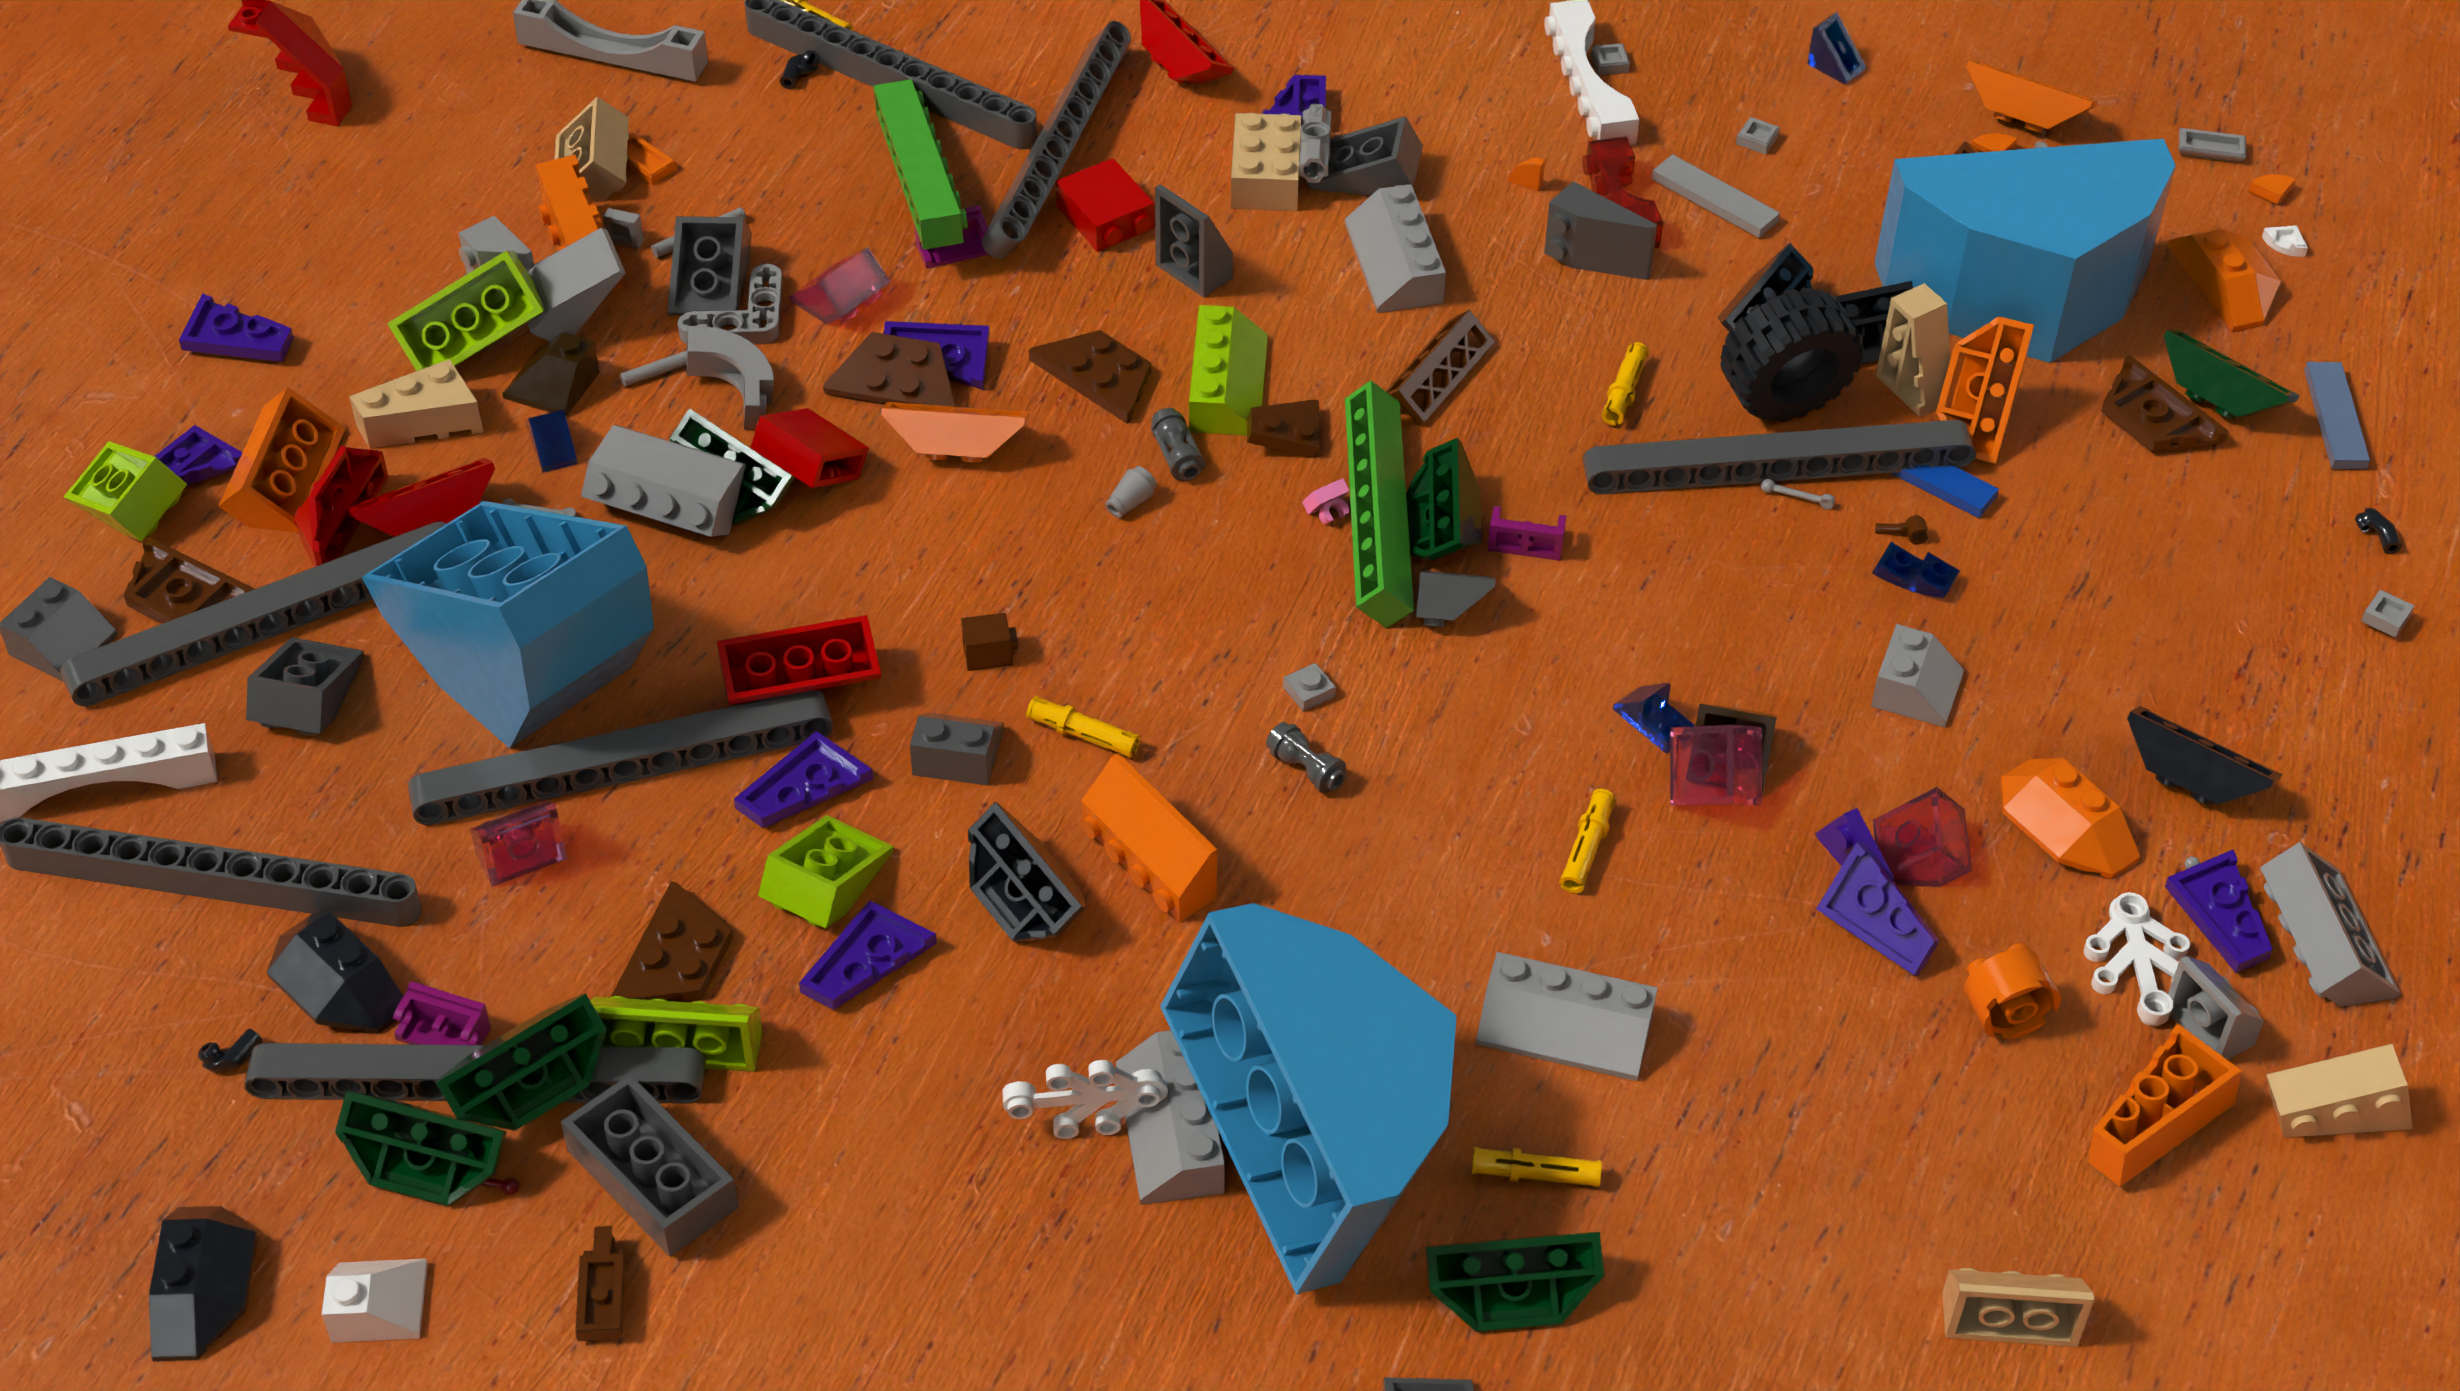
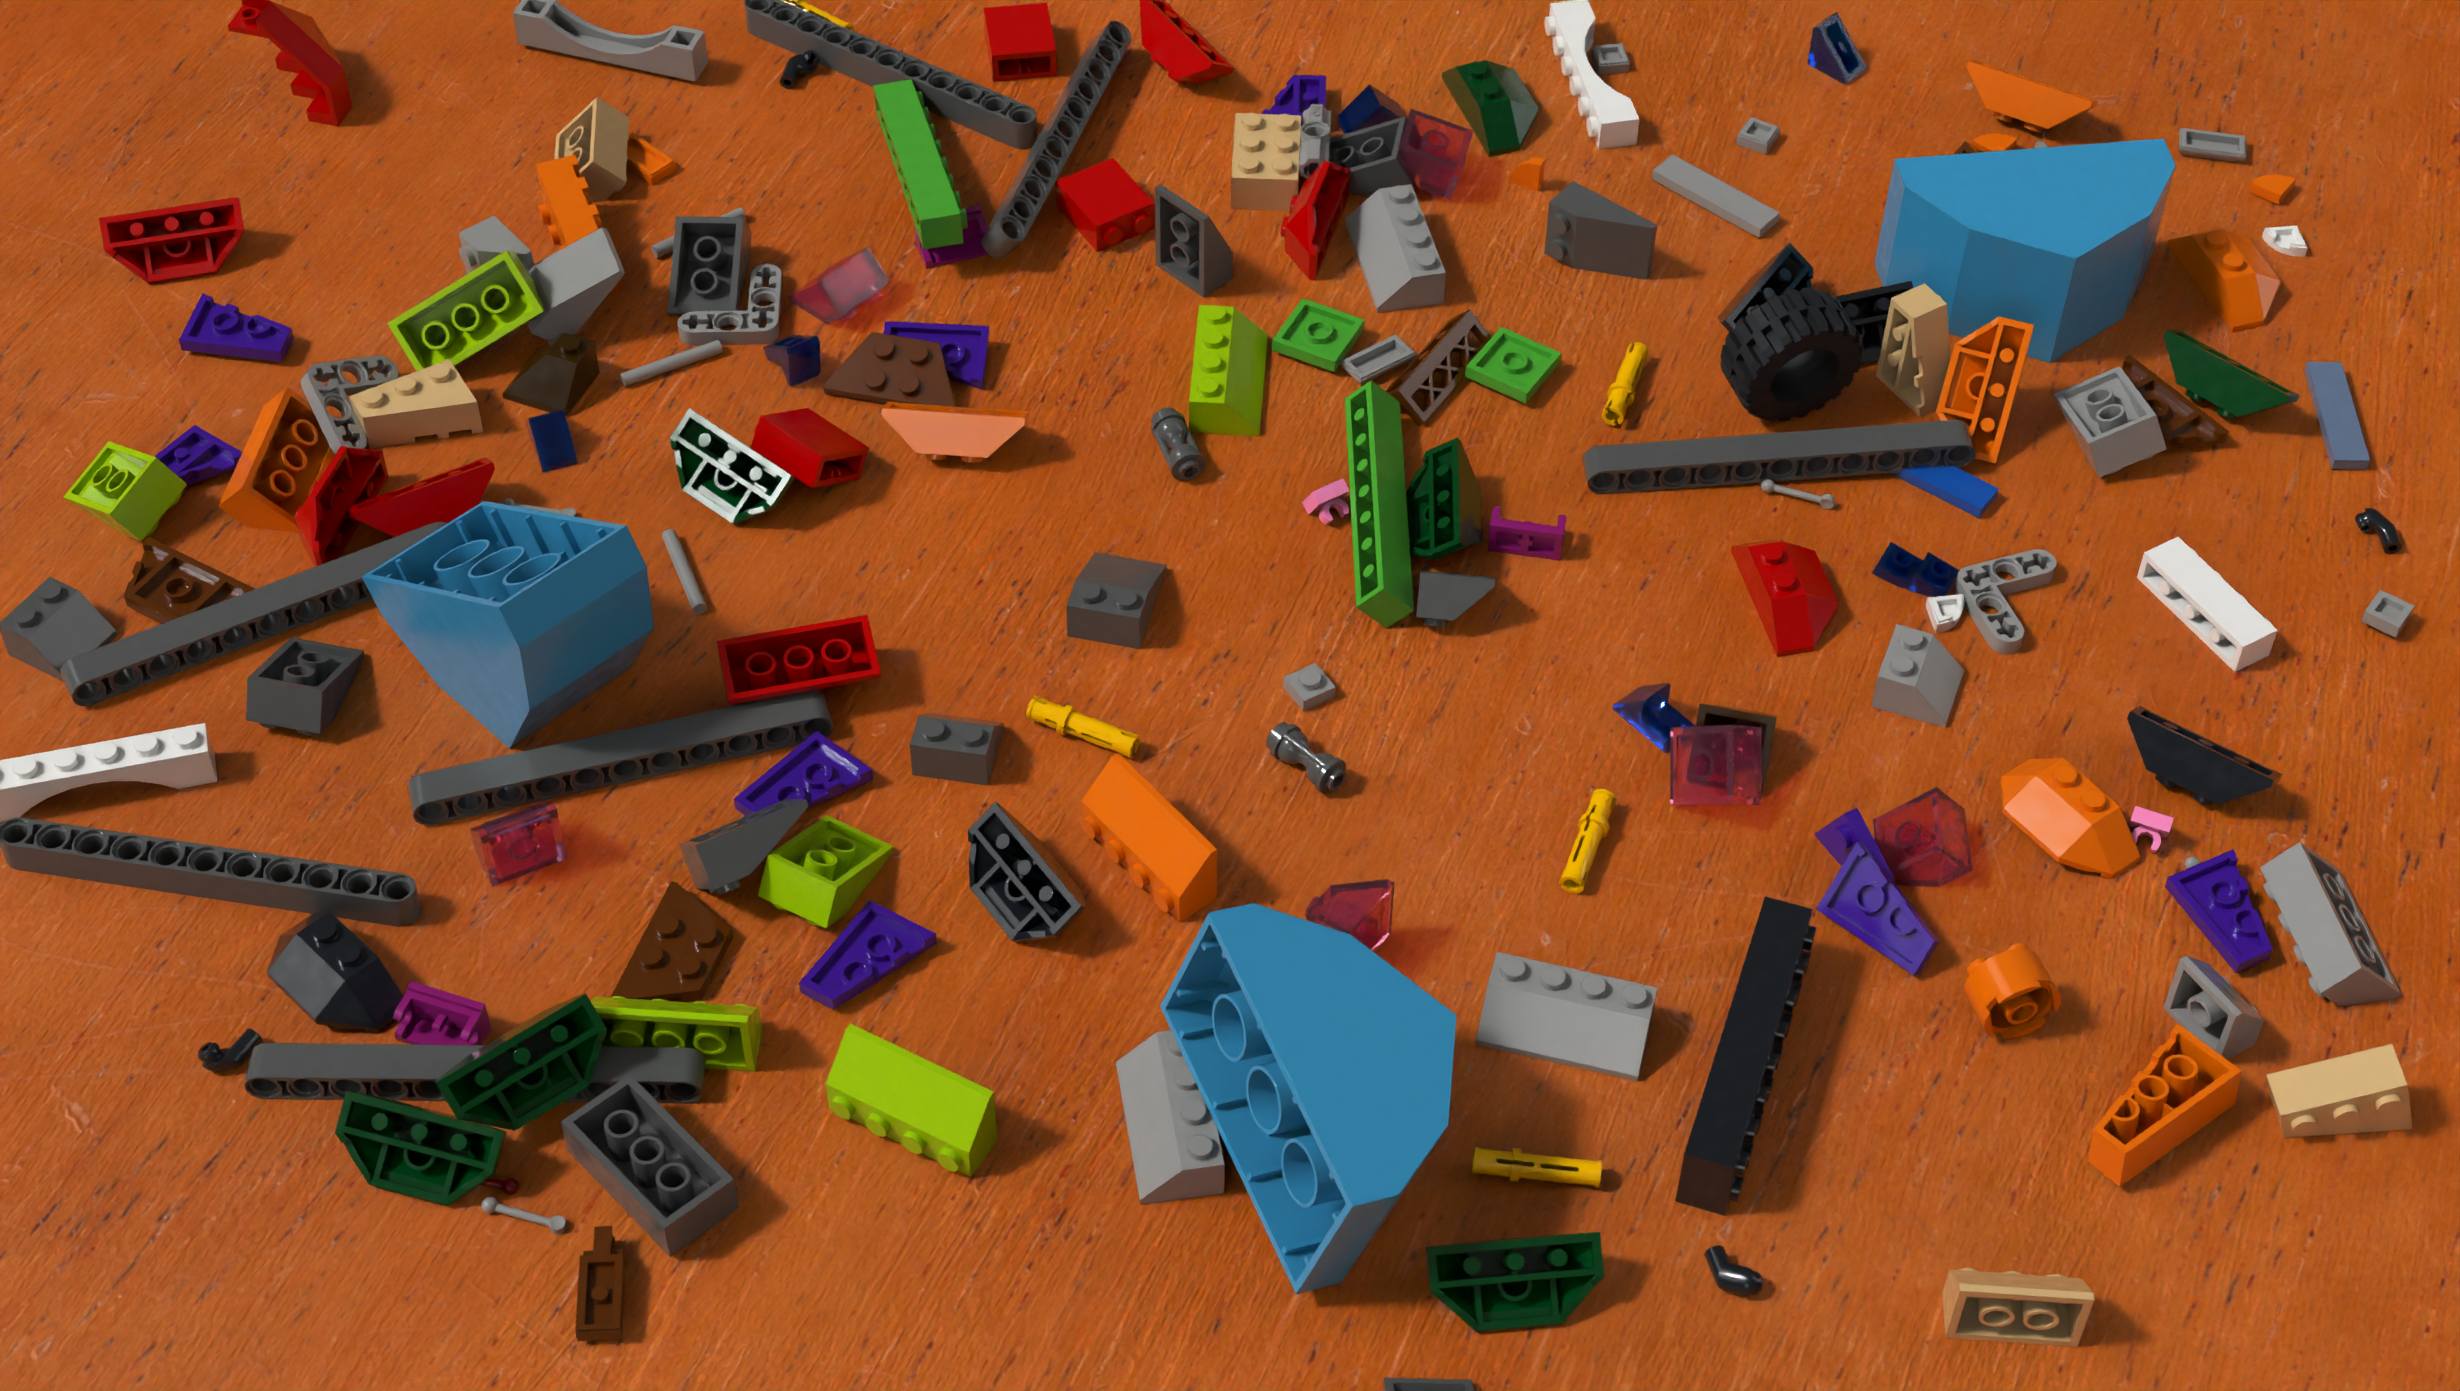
(174, 240): none -> red wedge
(198, 1280): black wedge -> none
(336, 393): none -> light grey beam
(375, 1300): white slope -> none
(556, 1224): none -> light grey hinge
(624, 228): light grey plate -> none
(664, 481): light grey slope -> none
(684, 571): none -> light grey bar
(733, 359): light grey arch -> none
(736, 849): none -> dark grey slope
(798, 357): none -> clear blue slope
(912, 1101): none -> lime slope
(988, 641): reddish brown brick -> none
(1020, 42): none -> red brick
(1097, 369): reddish brown wing -> none
(1114, 600): none -> dark grey slope
(1132, 490): light grey cone -> none
(1141, 1089): white plant -> none
(1286, 427): reddish brown wing -> none
(1316, 216): none -> red wedge
(1318, 334): none -> bright green plate
(1356, 909): none -> clear pink slope
(1368, 109): none -> clear blue slope
(1378, 360): none -> light grey tile
(1434, 152): none -> clear pink slope
(1493, 104): none -> dark green wedge
(1513, 365): none -> bright green plate
(1611, 168): clear red arch -> none
(1730, 1276): none -> black arm
(1746, 1057): none -> black brick
(1787, 593): none -> red wedge
(1914, 526): reddish brown hand -> none
(1945, 611): none -> white tile
(2030, 570): none -> light grey beam
(2111, 421): none -> light grey slope
(2132, 914): white plant -> none
(2151, 824): none -> bright pink tile
(2207, 604): none -> white brick

